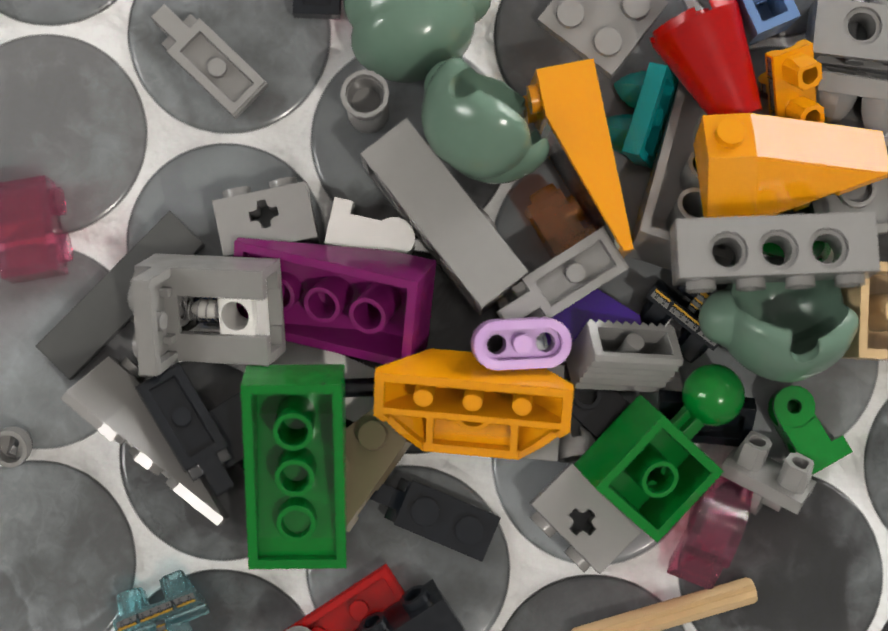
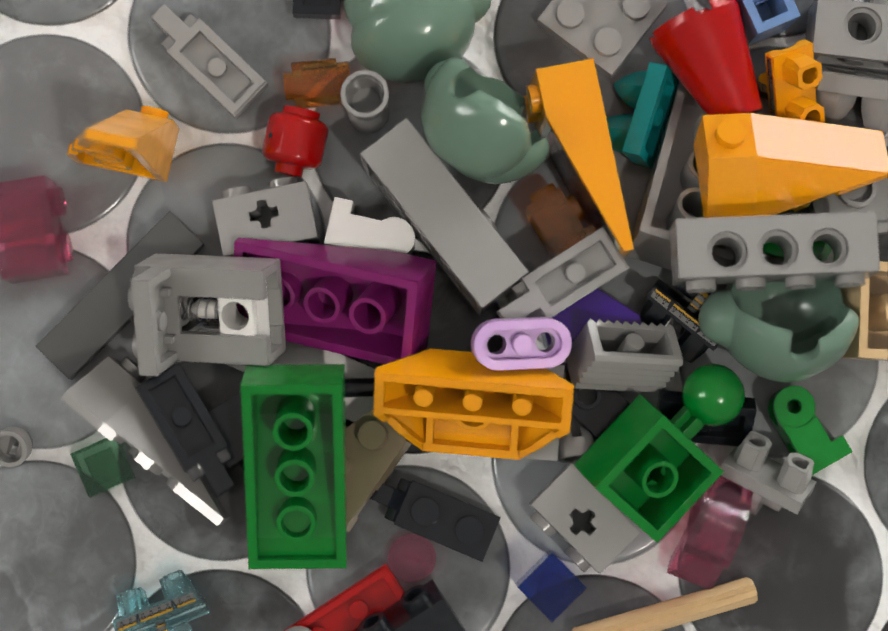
(102, 466): none -> clear green tile
(129, 143): none -> light orange wedge
(295, 140): none -> red head
(315, 82): none -> clear orange brick
(412, 558): none -> clear pink piece
(550, 586): none -> clear blue brick

